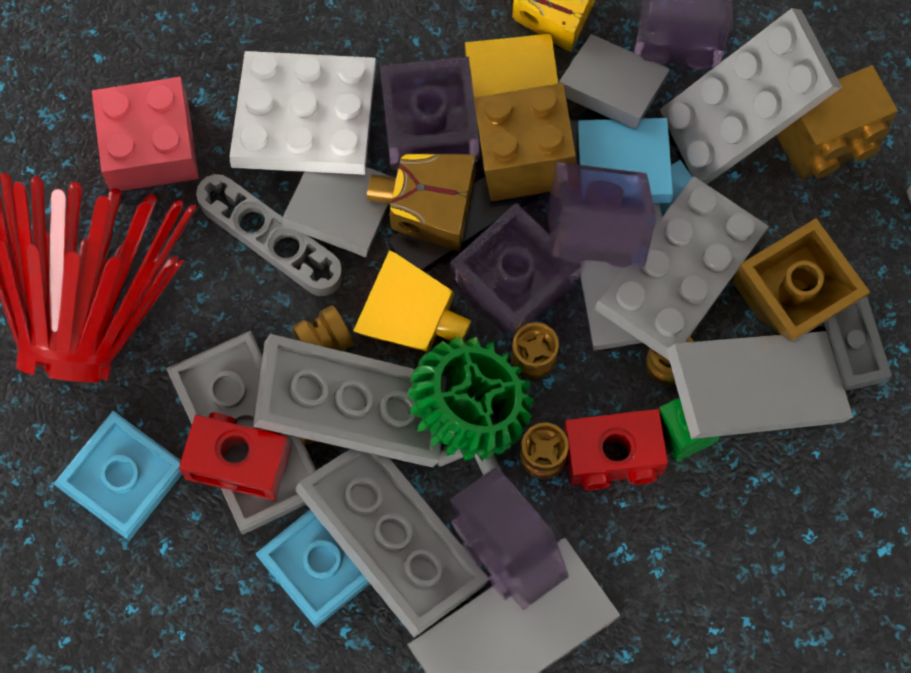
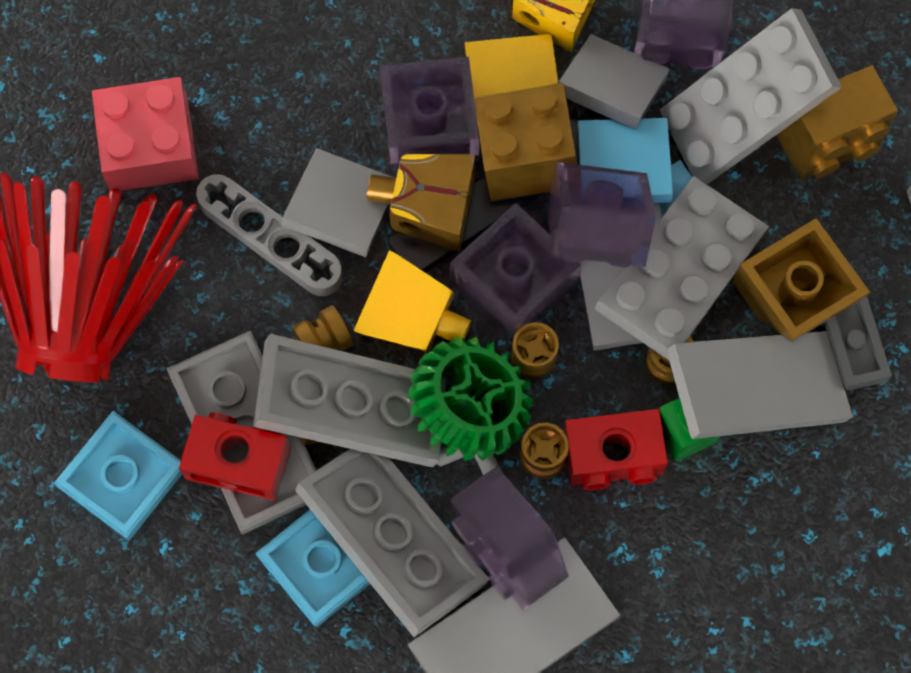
(303, 113): white plate -> none

